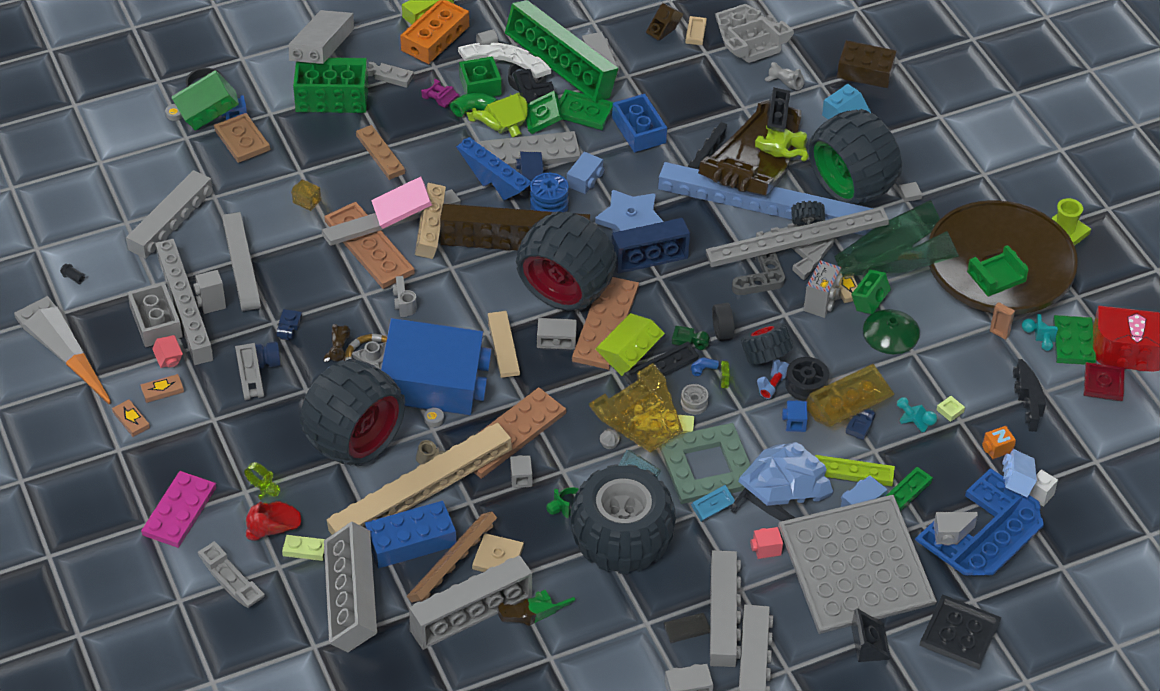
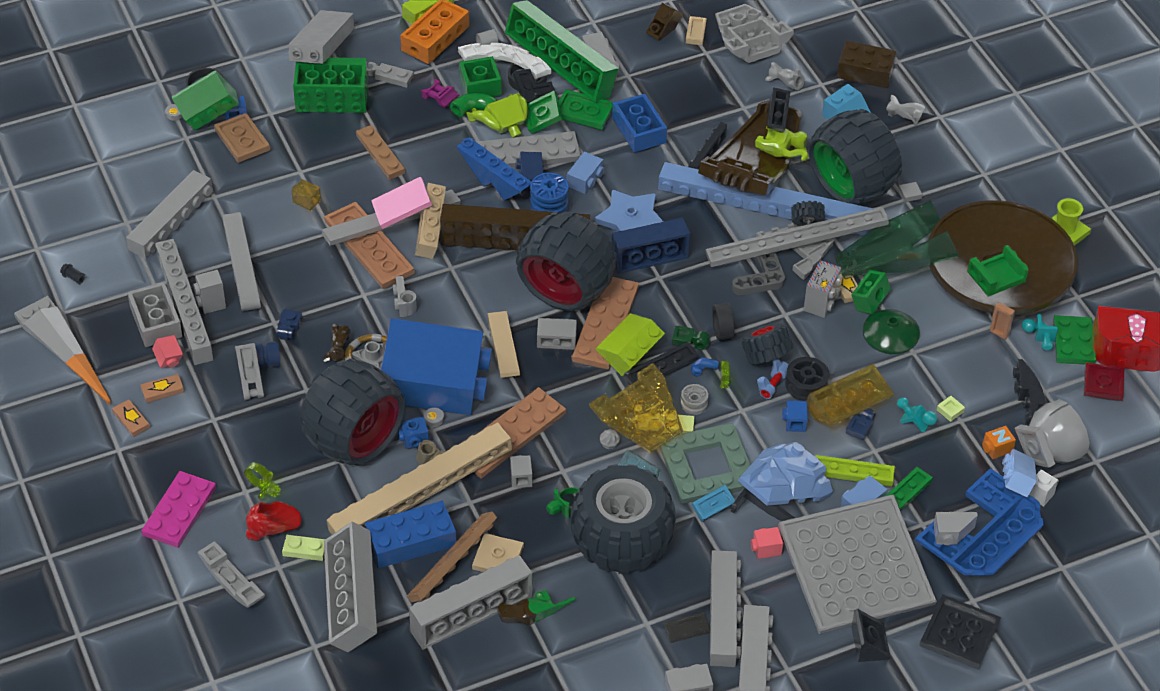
(413, 432): none -> blue brick
(909, 110): none -> light grey animal
(1054, 435): none -> light grey plate

